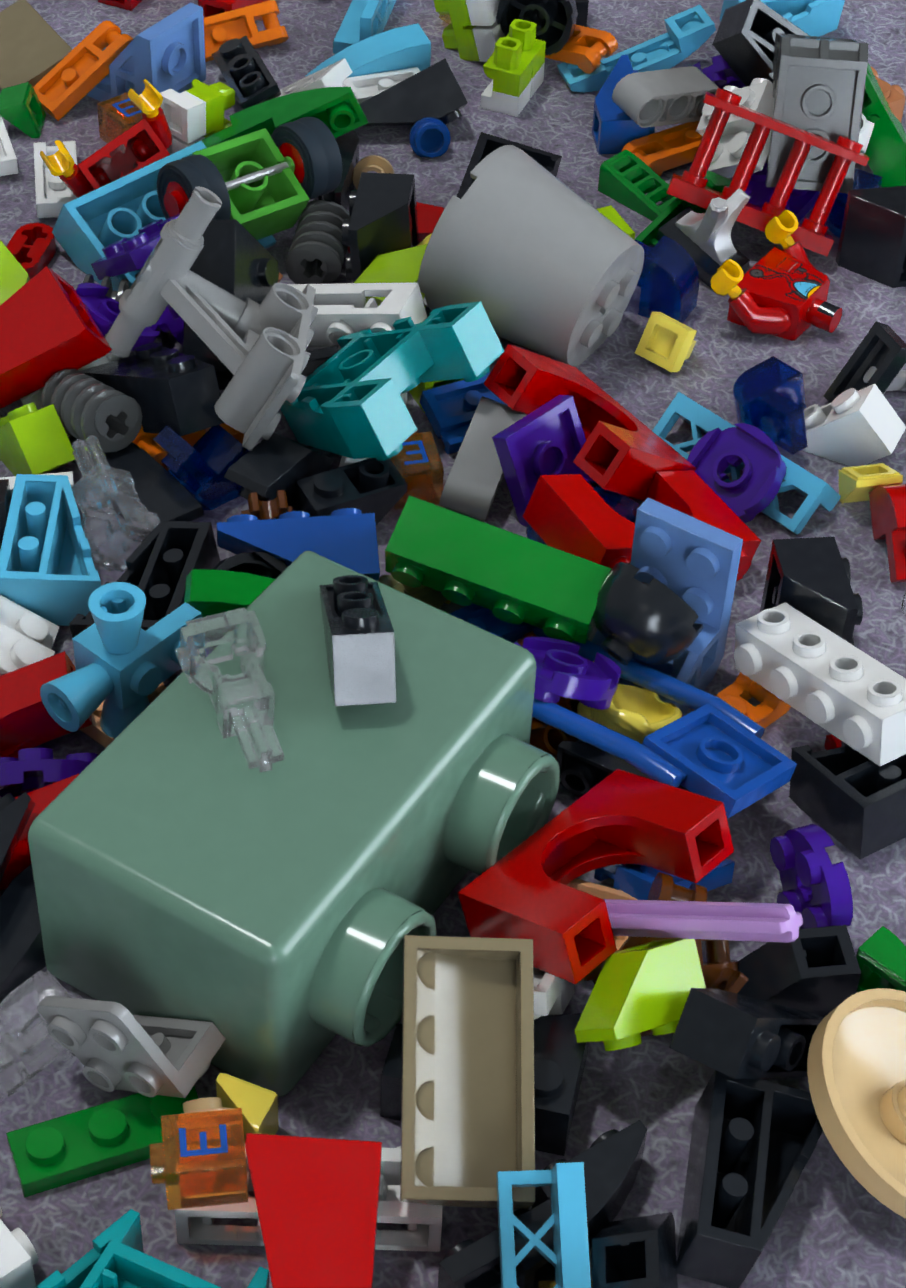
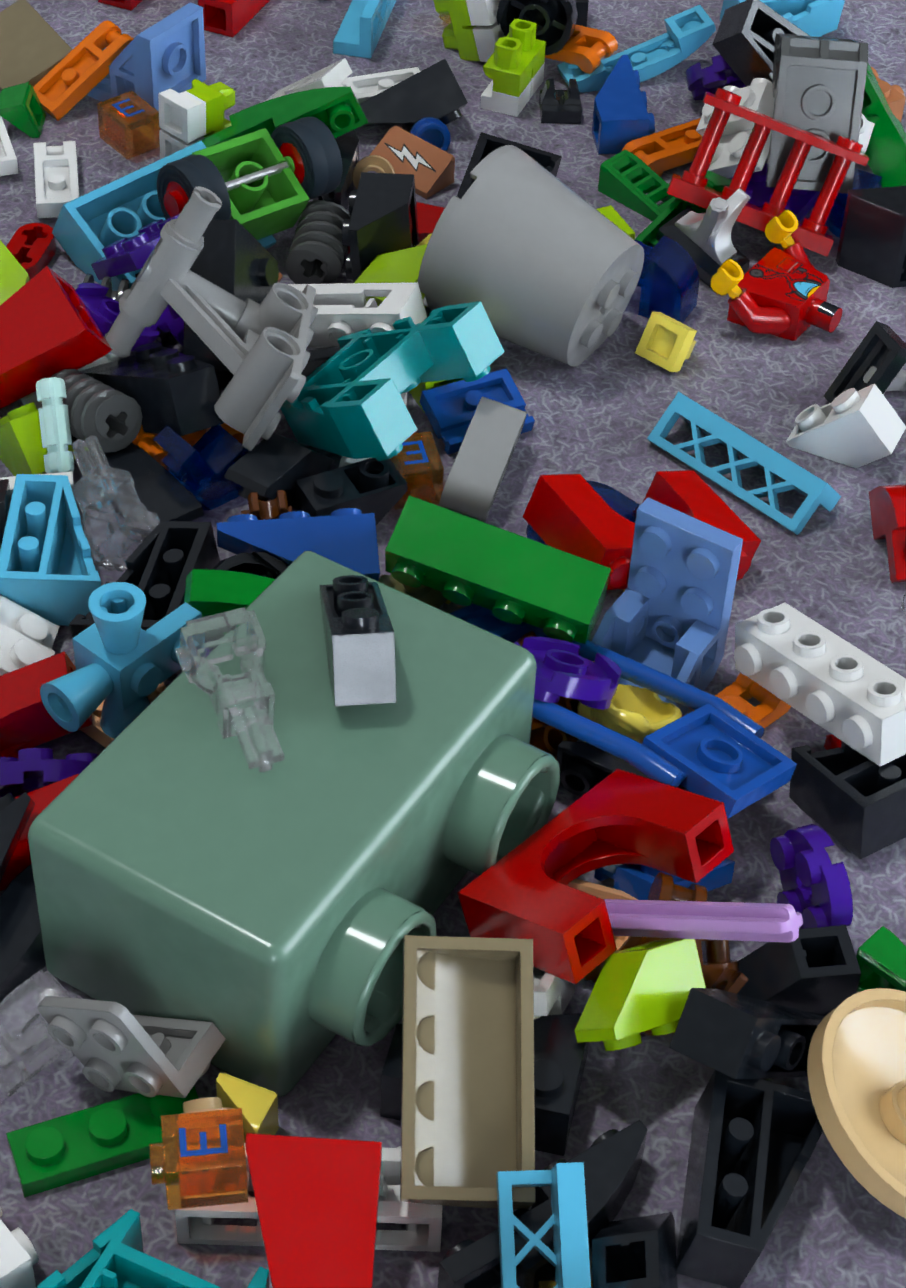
(54, 425): none -> light aqua axle
(128, 152): red torso -> none
(242, 23): orange plate -> none
(245, 72): black slope -> none
(385, 52): medium azure slope -> none
(409, 154): none -> nougat slope
(540, 445): dark purple plate -> none
(560, 105): none -> black tile
(618, 447): red arch -> none
(643, 619): black cylinder -> none
(663, 96): light grey beam -> none
(761, 474): dark purple plate -> none
(773, 401): clear blue brick -> none
(815, 582): black slope -> none
(858, 481): light yellow slope -> none

